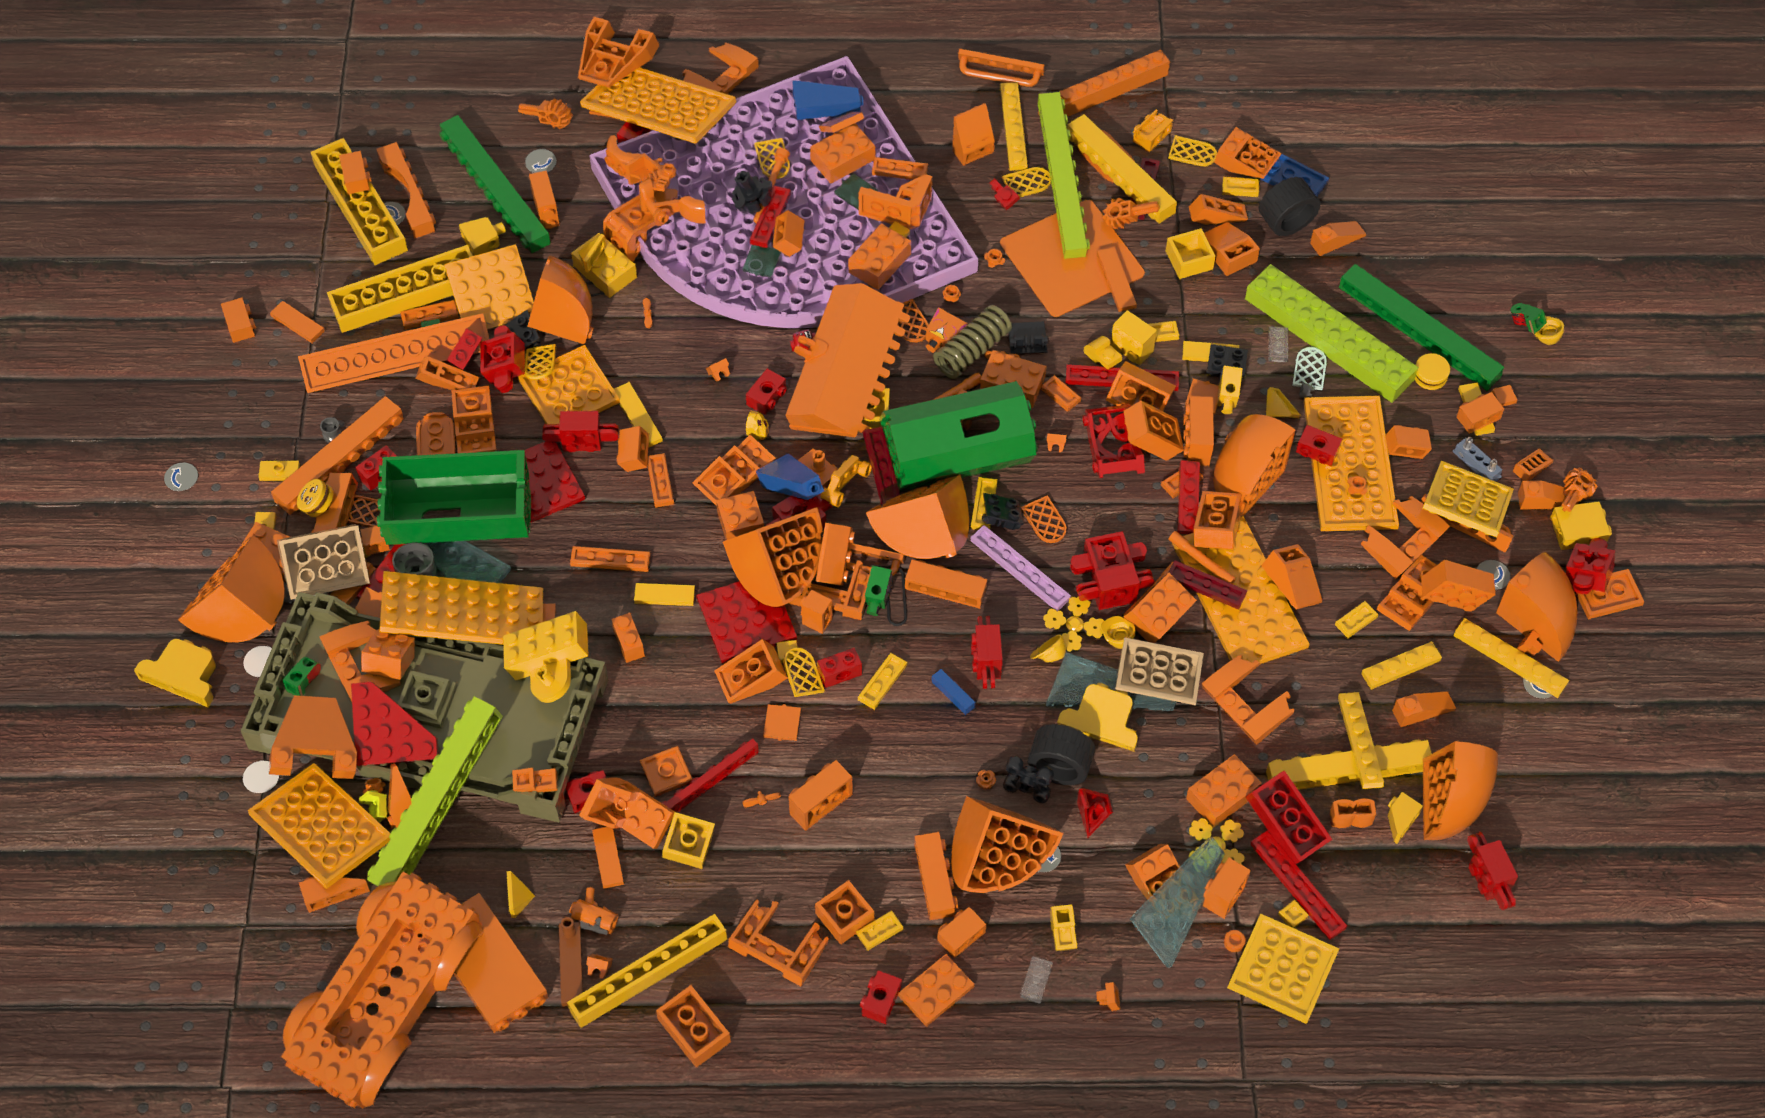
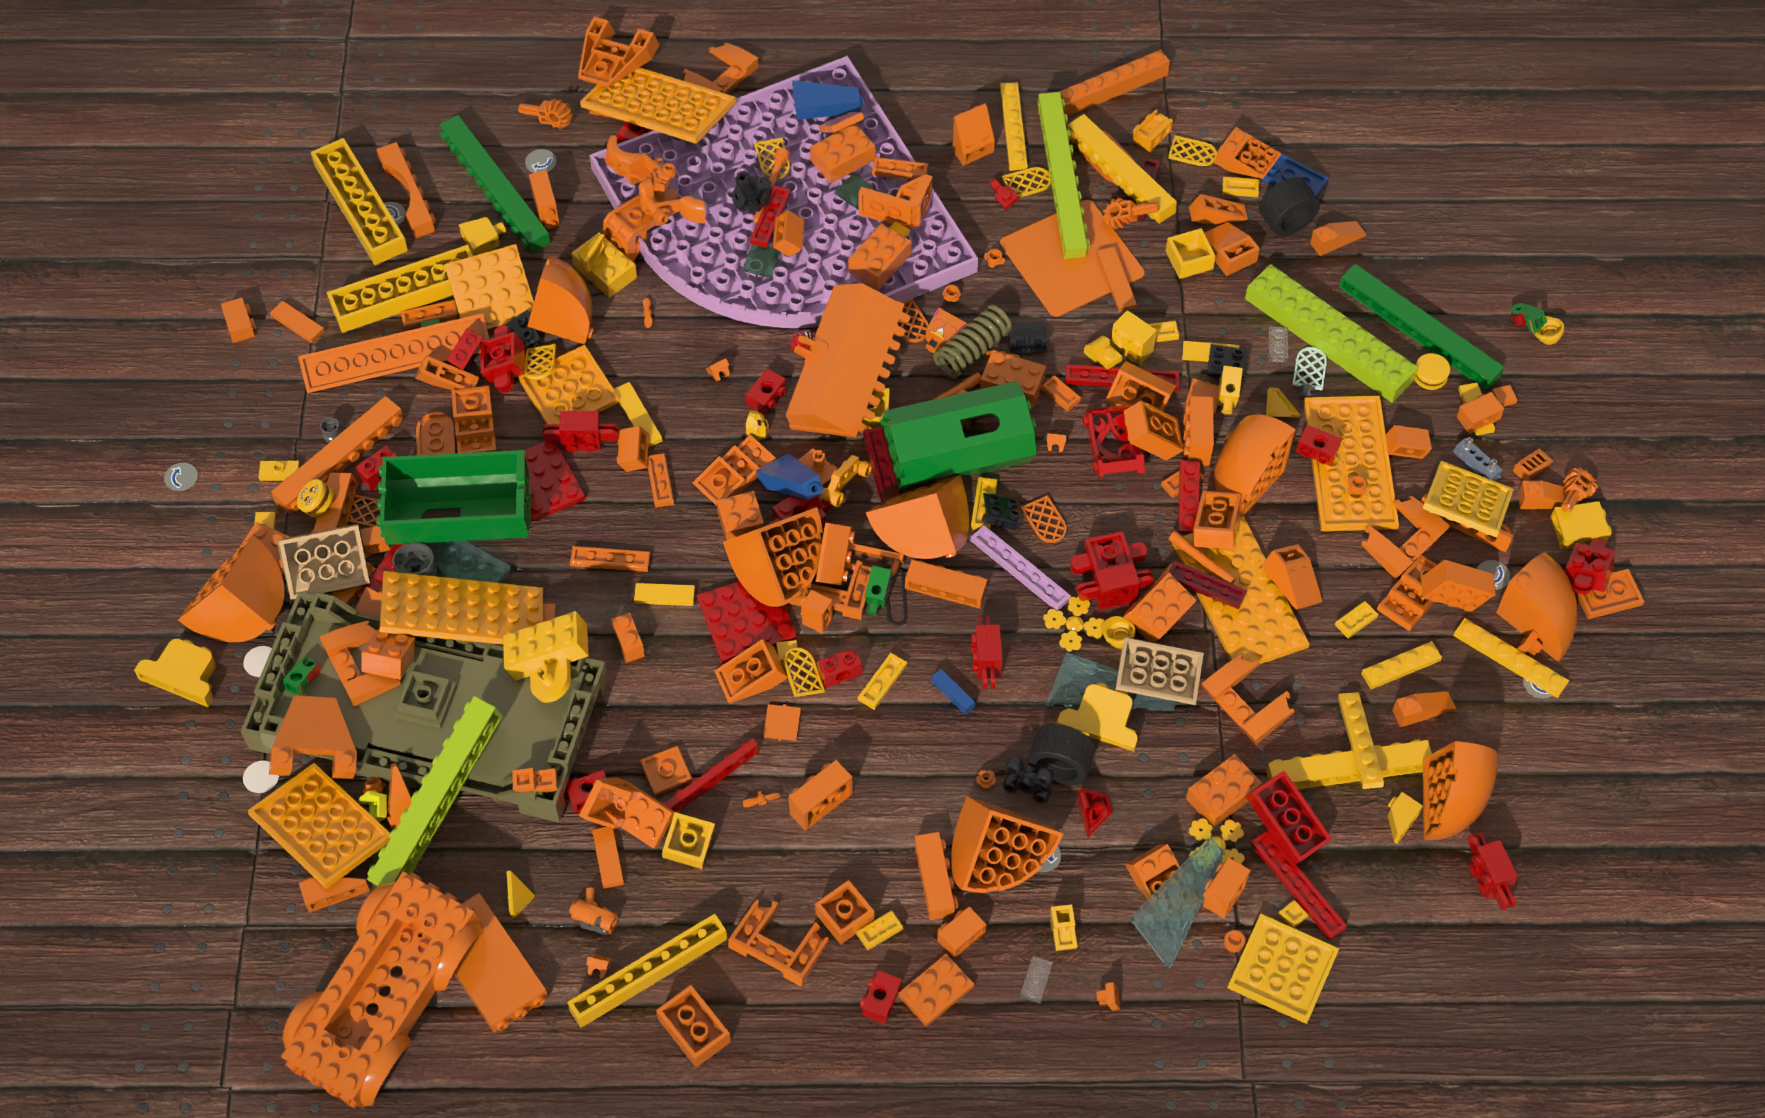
(354, 172): orange brick -> none
(386, 731): red plate -> none
(570, 959): dark orange piece -> none
(1001, 62): orange piece -> none
(1051, 650): yellow hat -> none
(1355, 813): orange brick -> none

